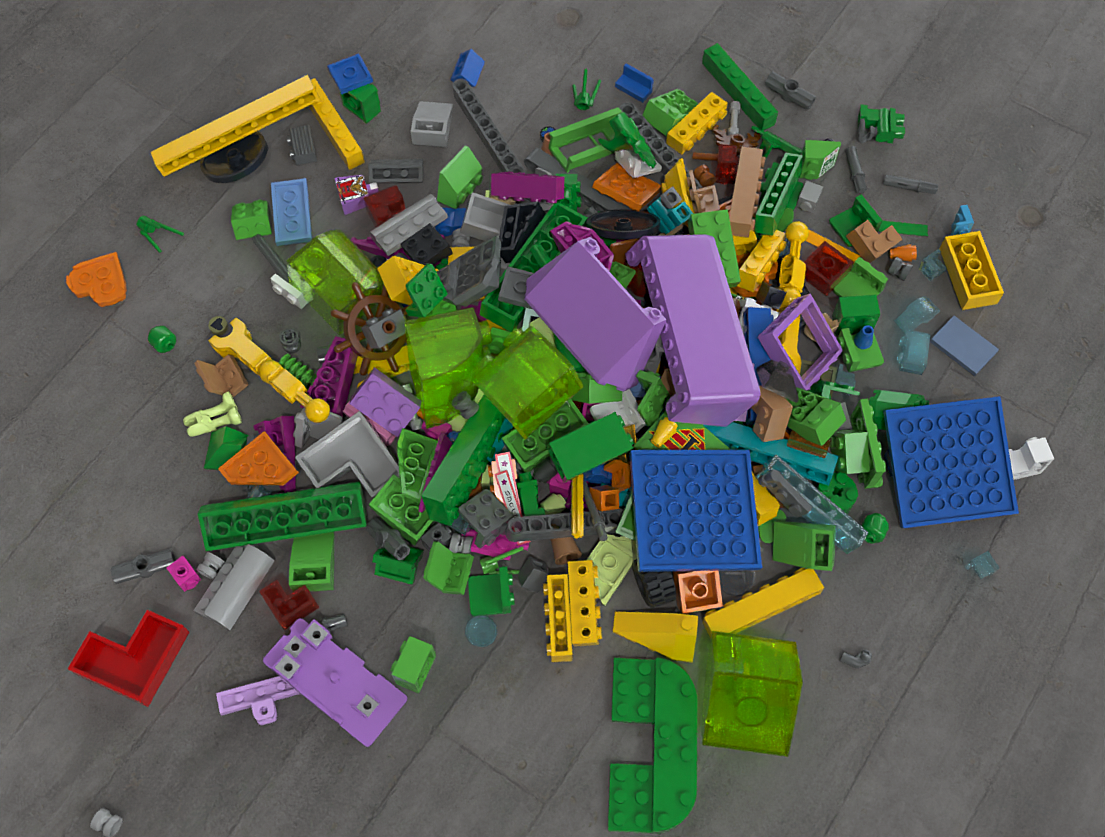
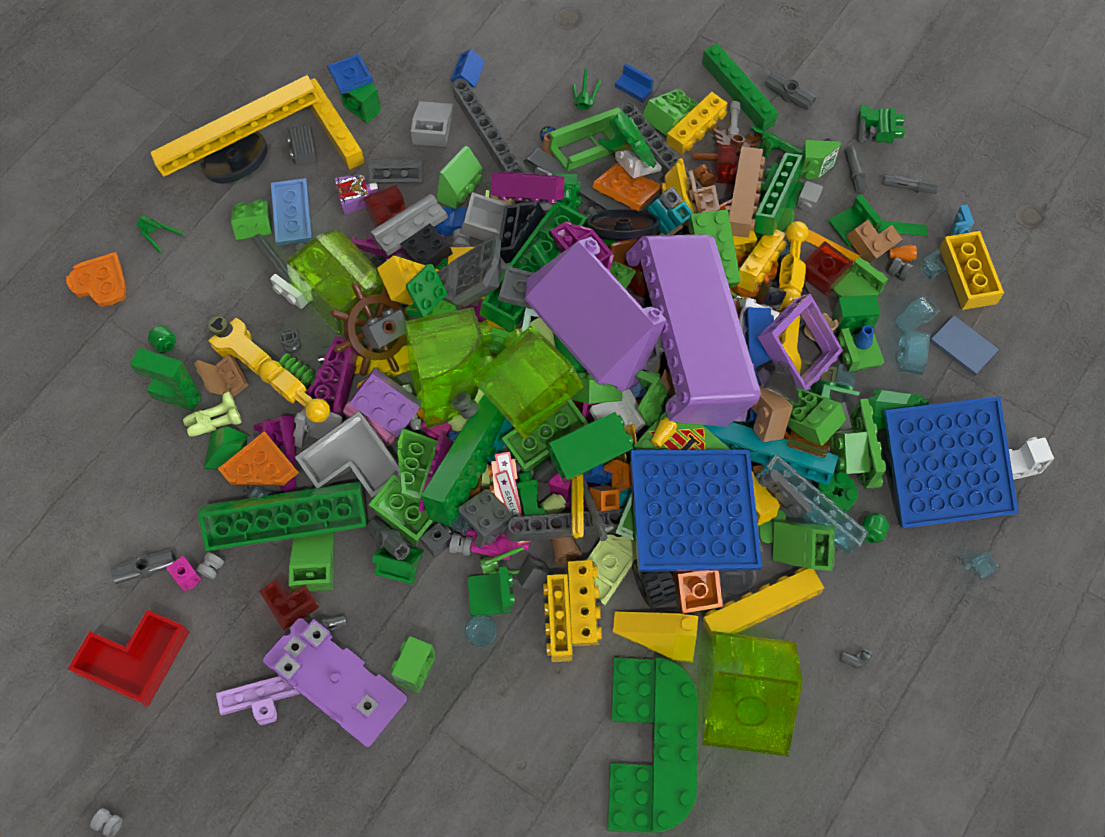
(169, 379): none -> green arch
(234, 585): light grey brick -> none
(447, 569): bright green bracket -> none

